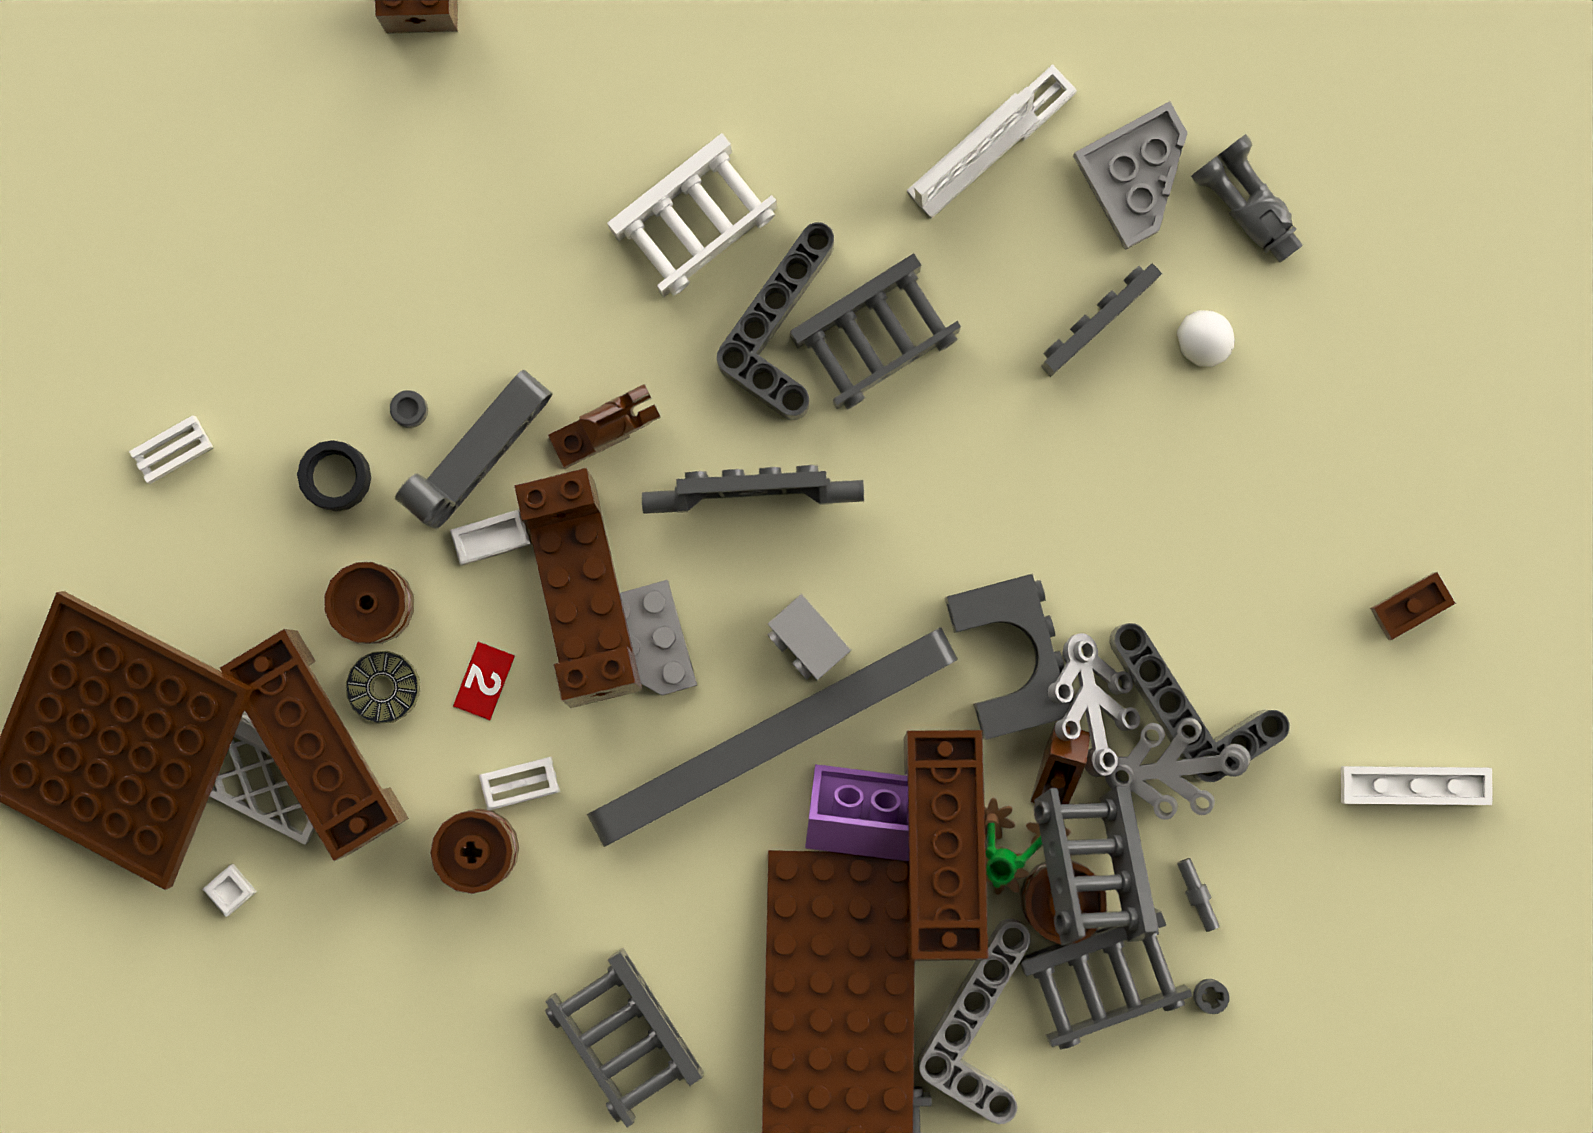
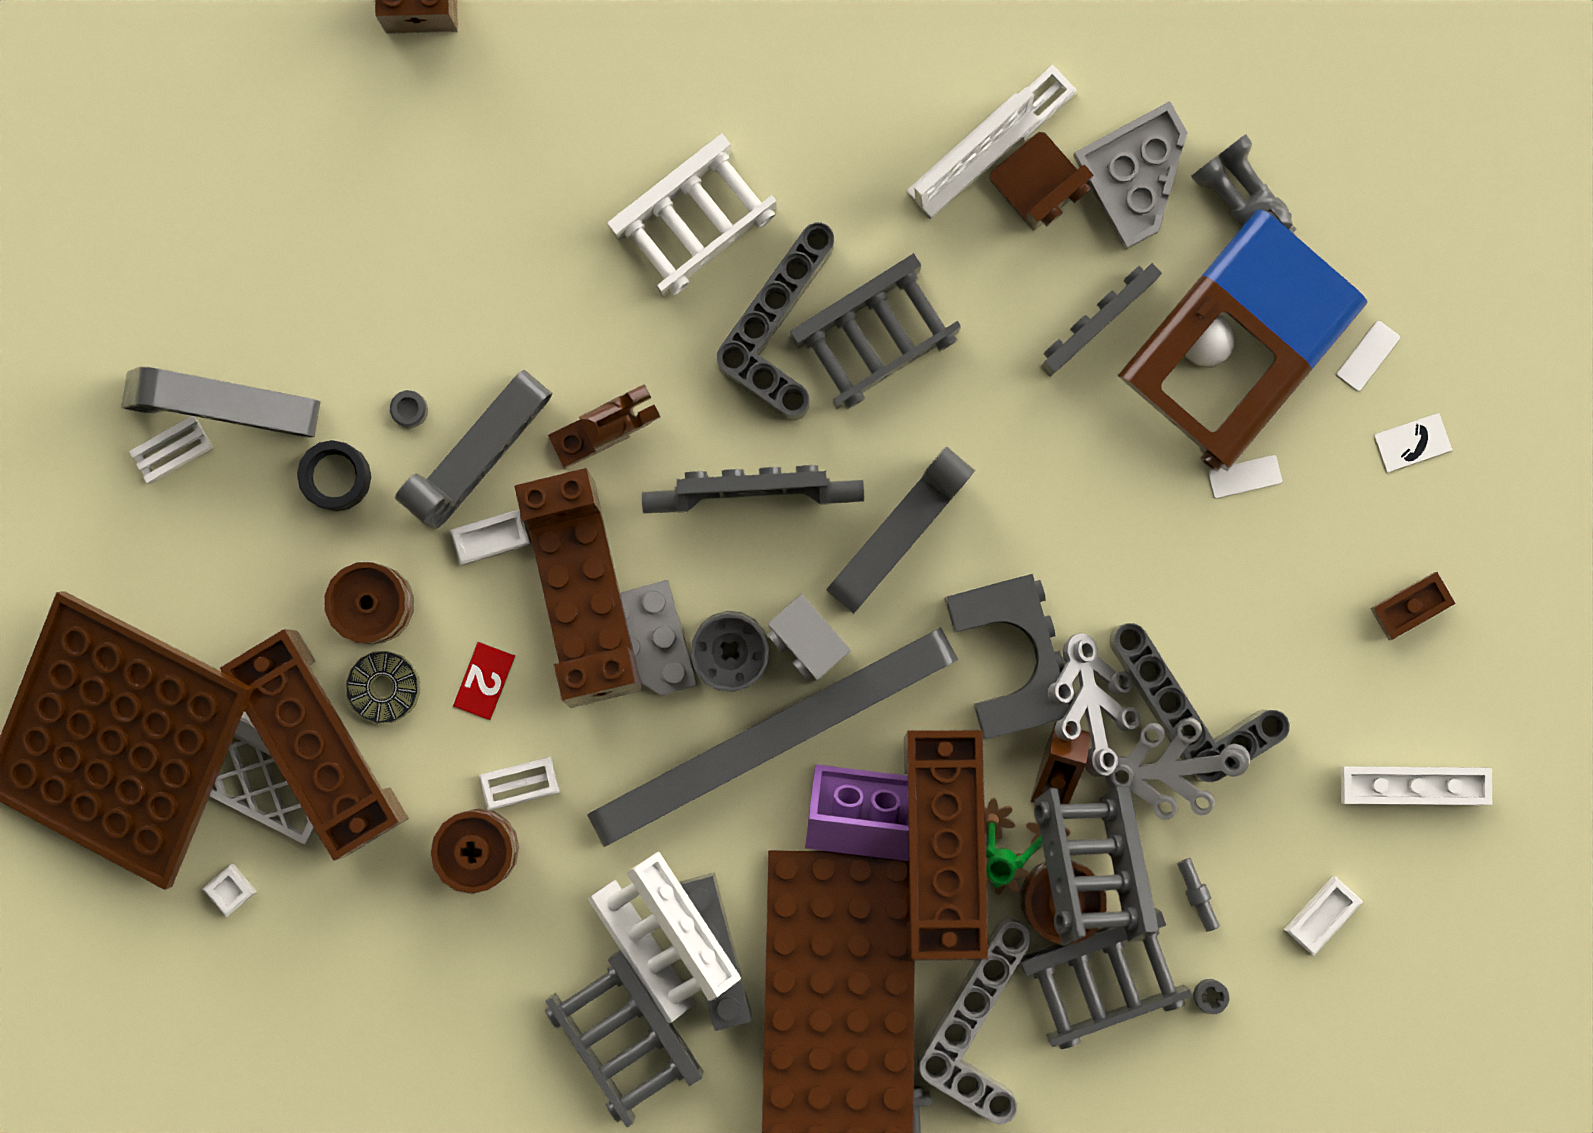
(164, 390): none -> beam
(683, 927): none -> white fence
(731, 672): none -> dark grey wheel
(732, 1005): none -> dark grey brick
(900, 529): none -> dark grey beam
(1040, 181): none -> reddish brown bracket
(1246, 476): none -> white sticker
(1276, 294): none -> piece
(1323, 915): none -> white tile
(1368, 355): none -> white sticker
(1413, 442): none -> white sticker

